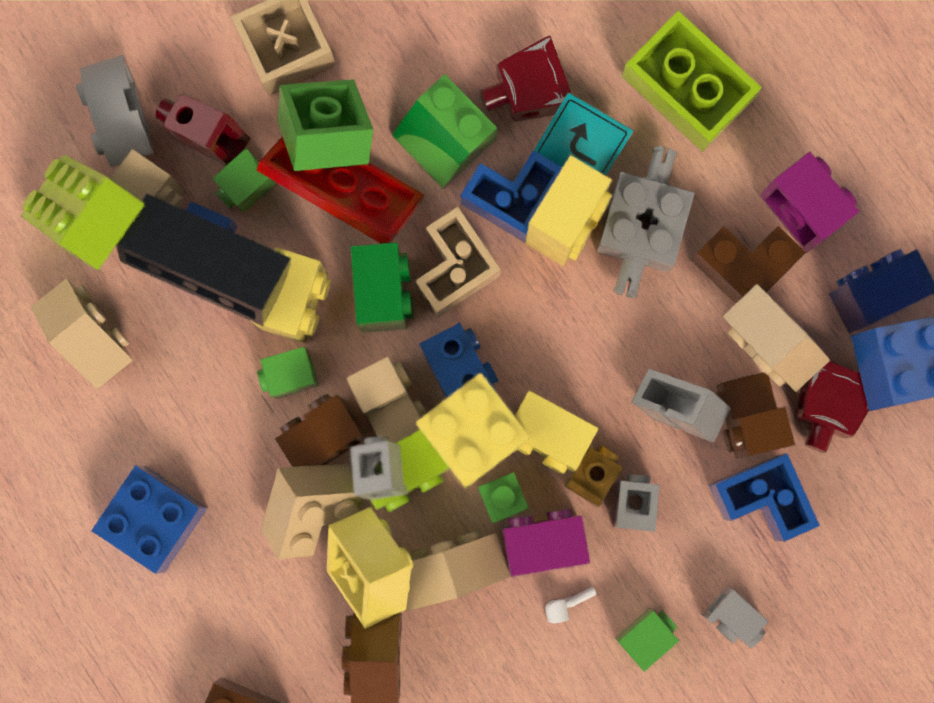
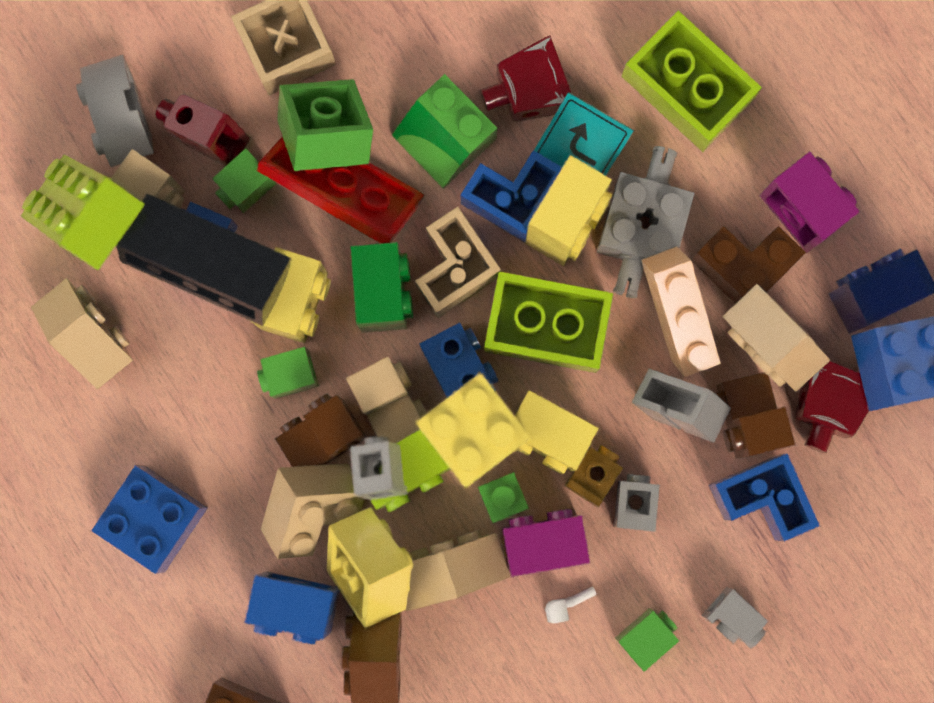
(292, 607): none -> blue brick
(548, 322): none -> lime brick
(681, 311): none -> light nougat brick

